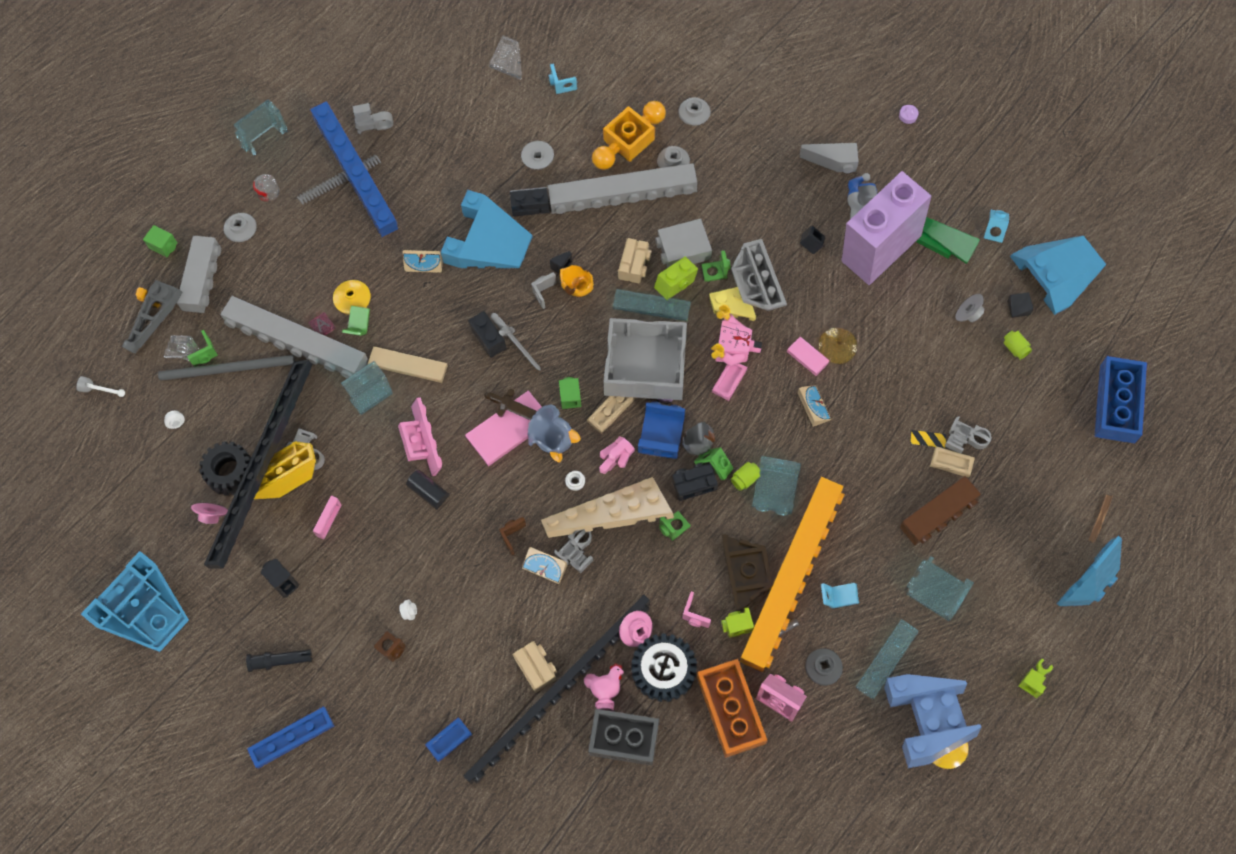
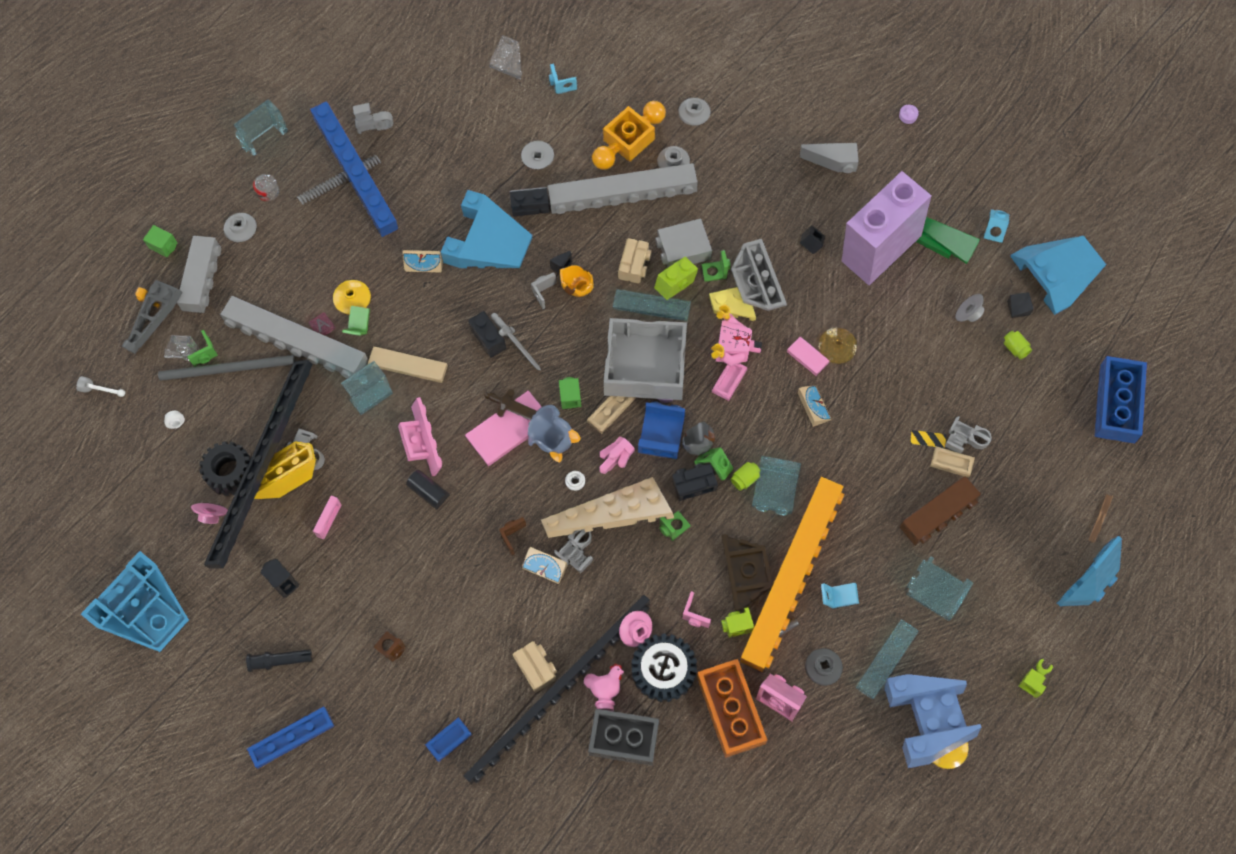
(408, 610): white plate -> none
(860, 193): light grey piece -> none

